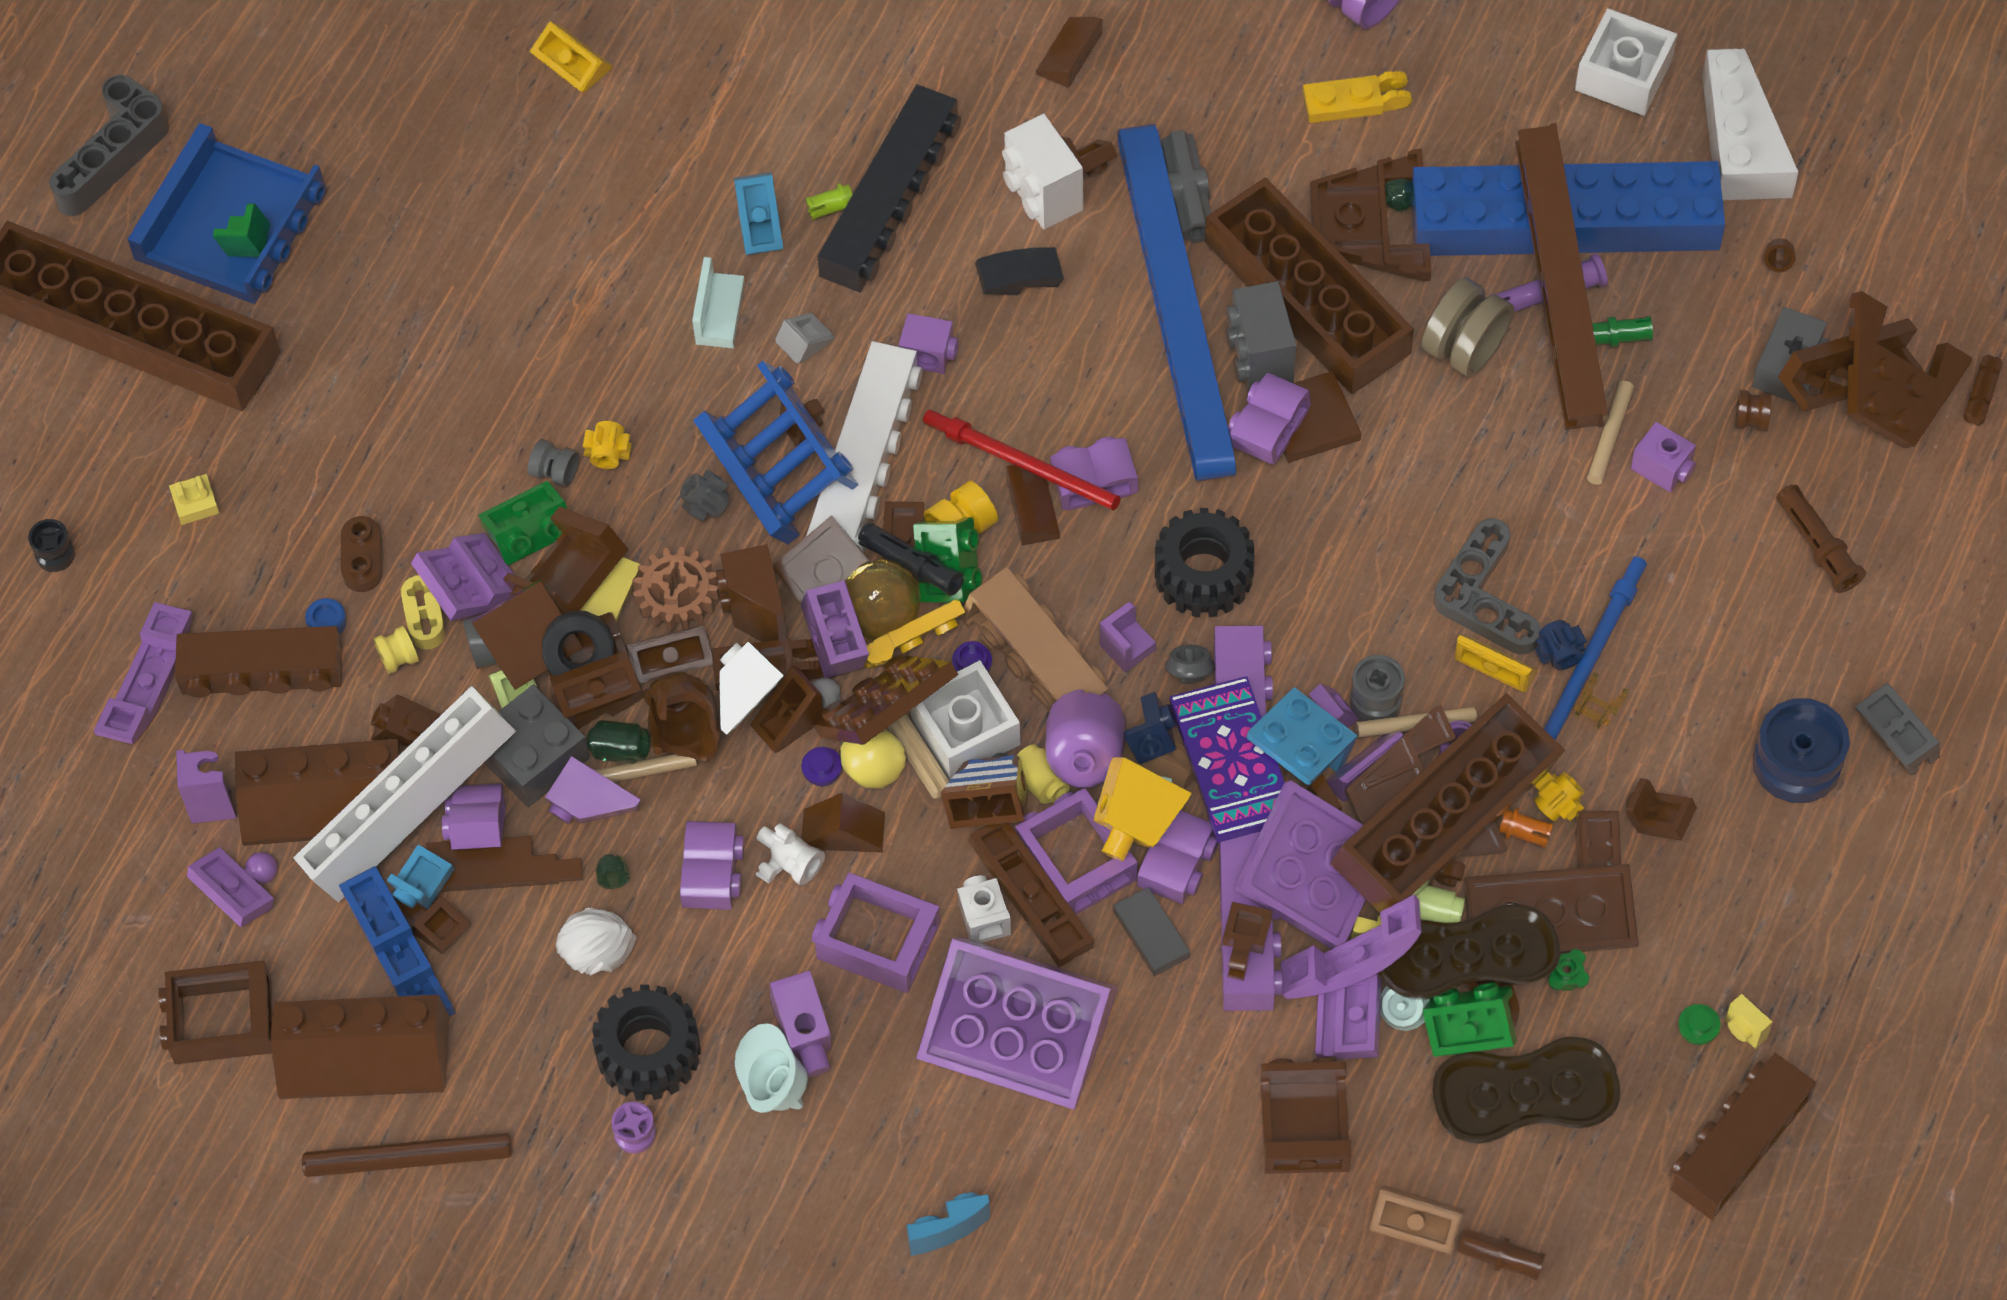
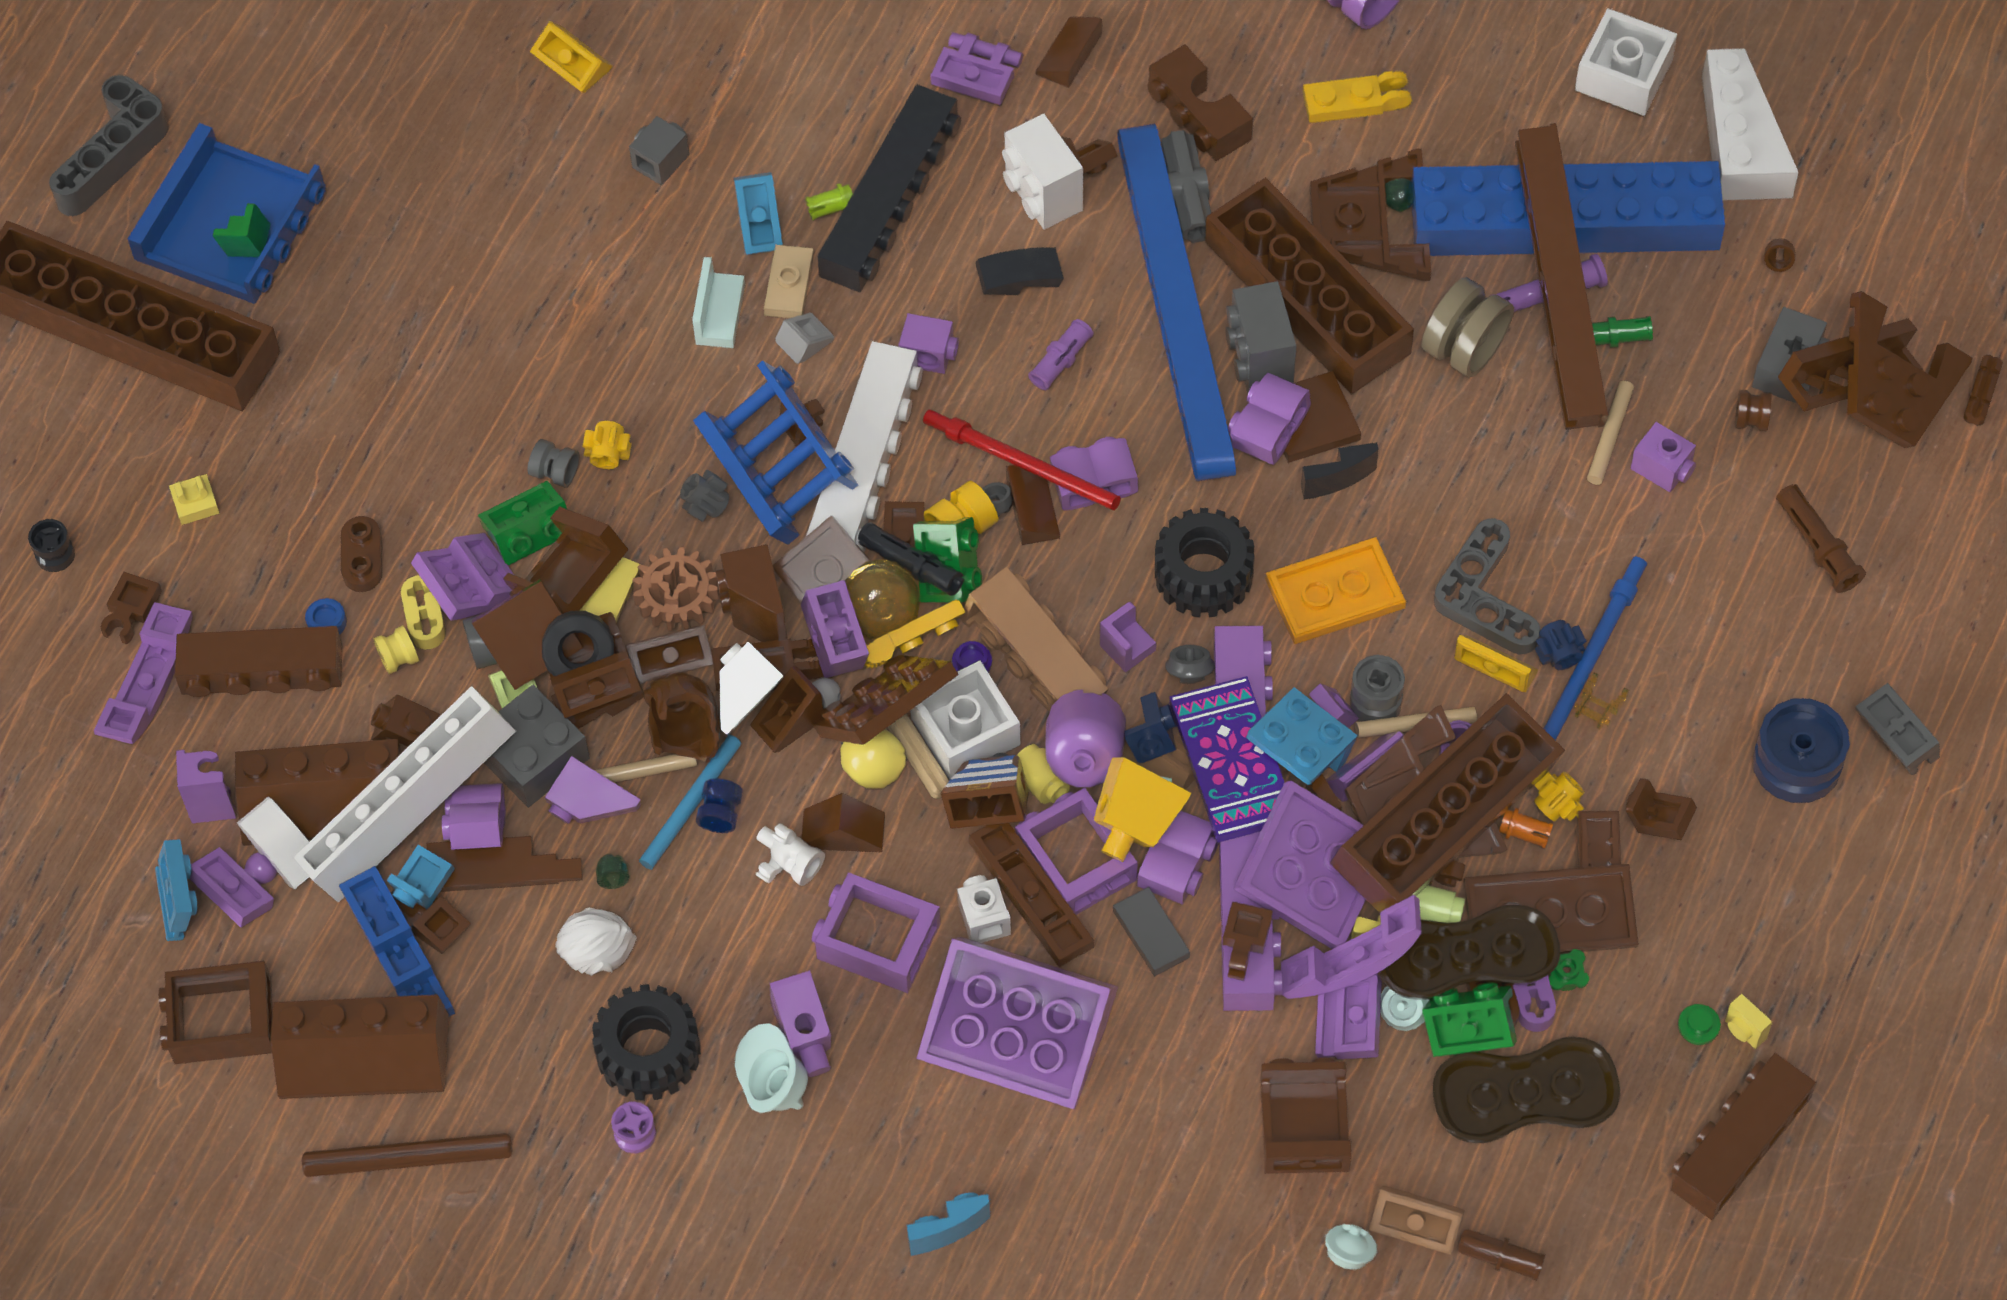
(129, 602): none -> reddish brown plate
(175, 898): none -> dark azure plate
(277, 839): none -> white slope
(618, 742): clear green brick -> none
(659, 150): none -> dark grey brick
(689, 803): none -> dark azure bar
(710, 865): medium lavender brick -> none
(719, 805): none -> clear blue wheel
(788, 281): none -> tan plate
(821, 766): dark purple plate -> none
(974, 75): none -> medium lavender plate
(1002, 494): none -> dark grey hinge
(1060, 354): none -> medium lavender pin
(1216, 125): none -> reddish brown arch
(1335, 590): none -> light orange tile
(1350, 1246): none -> light aqua hat
(1351, 467): none -> black slope
(1545, 1000): none -> medium lavender beam

